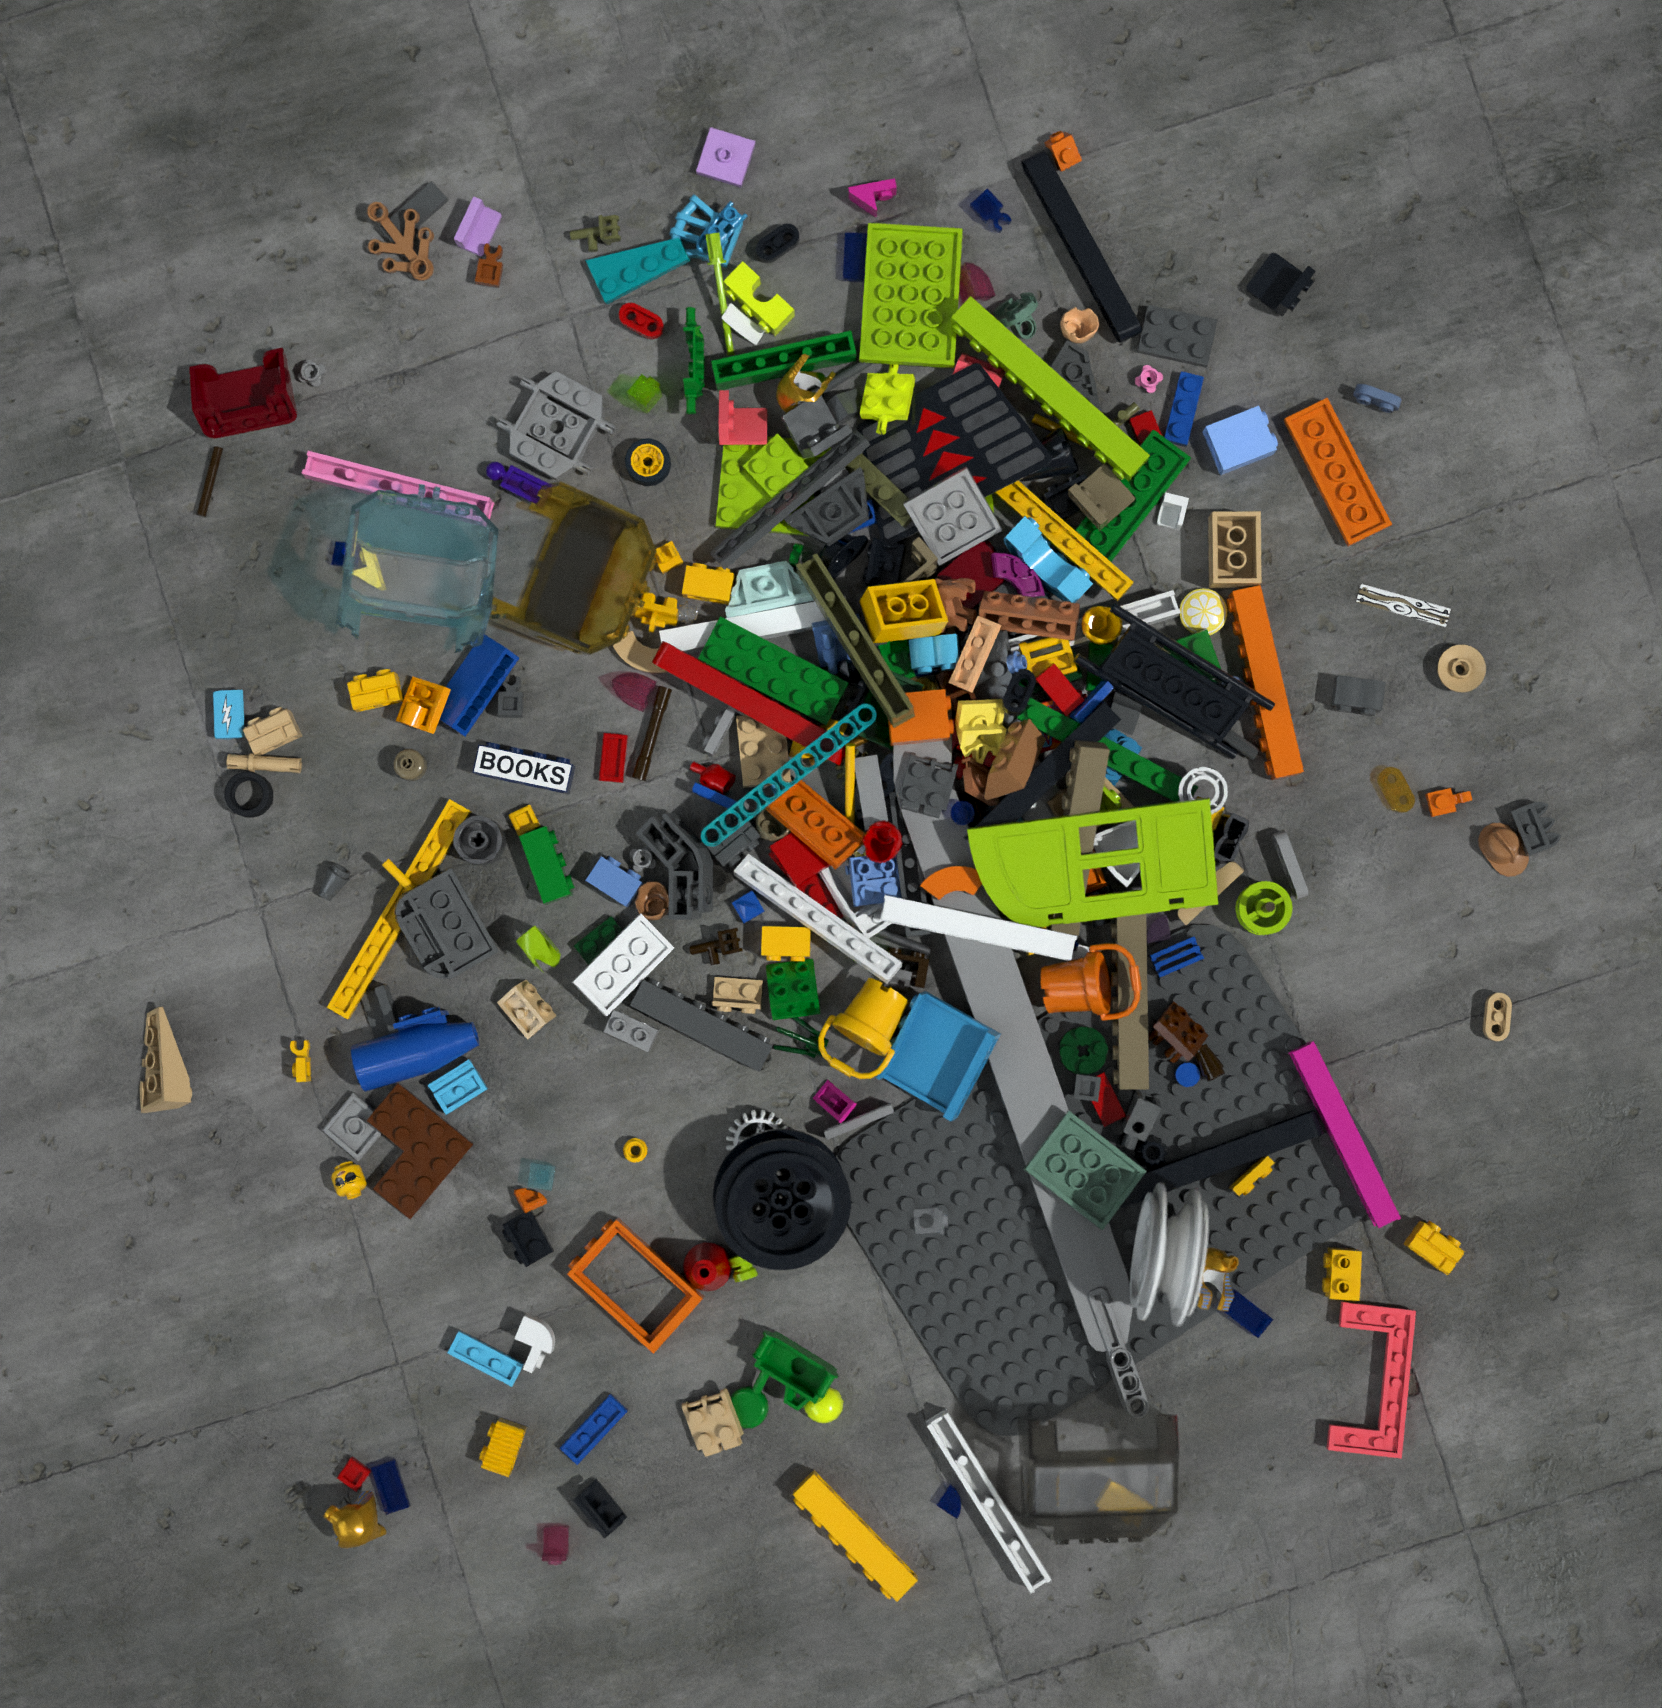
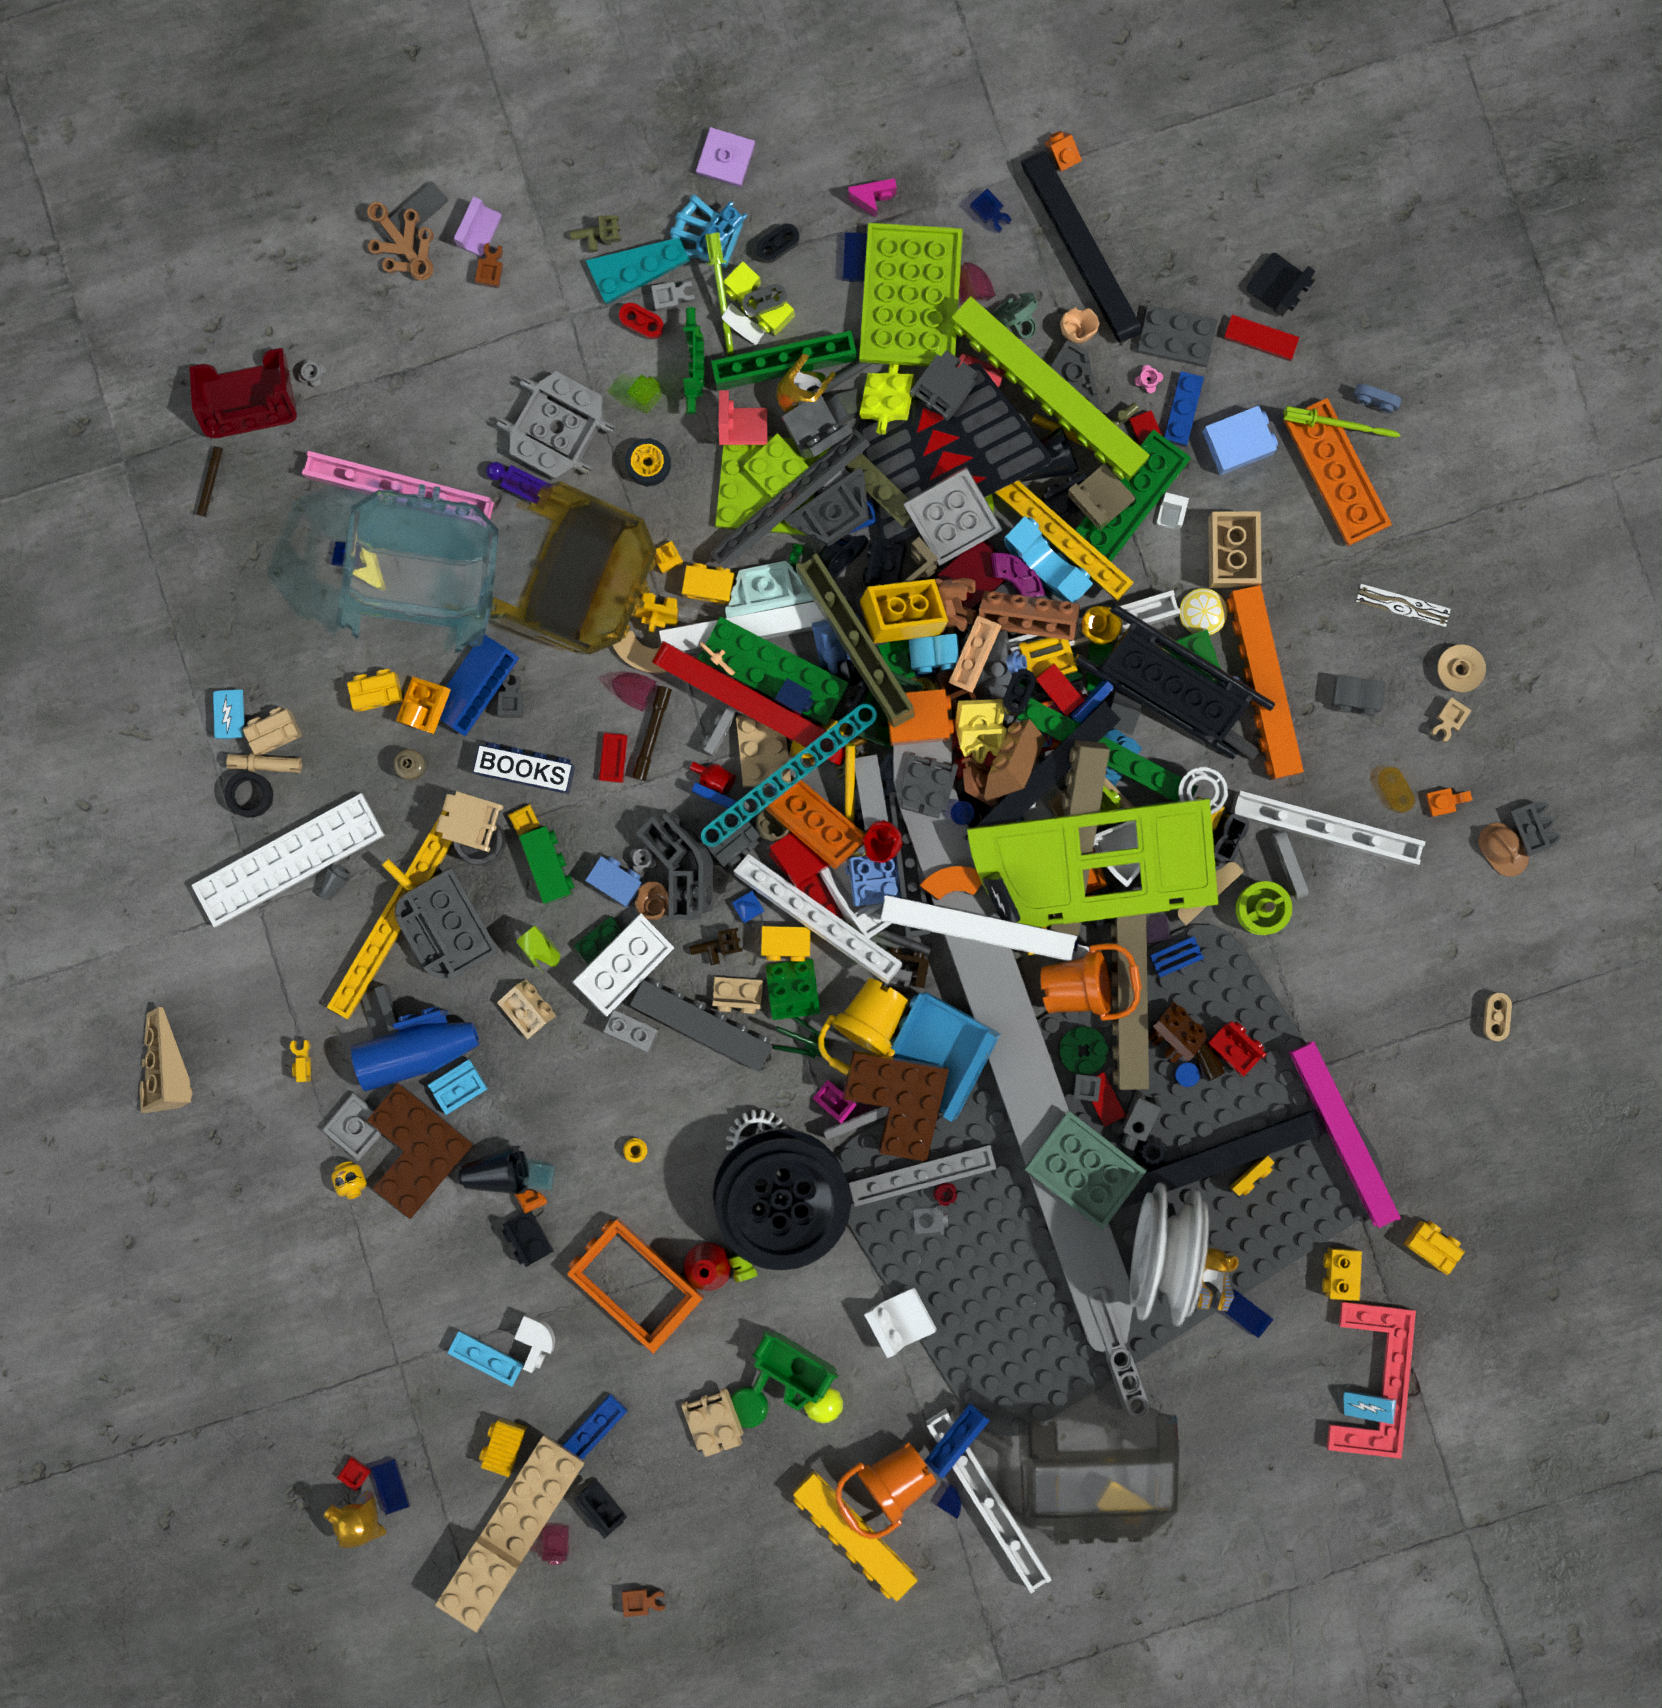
(288, 860): none -> white plate
(468, 820): none -> tan plate
(497, 1172): none -> black cone
(510, 1533): none -> tan bracket
(637, 1602): none -> dark orange plate
(667, 295): none -> light grey plate
(717, 658): none -> light nougat piece
(766, 305): none -> dark grey beam
(795, 697): none -> dark blue brick
(894, 1485): none -> orange piece
(900, 1321): none -> white bracket
(909, 1090): none -> reddish brown plate
(922, 1175): none -> light grey plate
(945, 384): none -> dark grey plate
(945, 1200): none -> dark red plate
(956, 1440): none -> blue plate
(1001, 897): none -> black slope
(1236, 1047): none -> red bracket
(1261, 337): none -> red tile
(1310, 417): none -> lime piece
(1328, 828): none -> white tile
(1369, 1407): none -> medium azure slope
(1452, 717): none -> tan plate

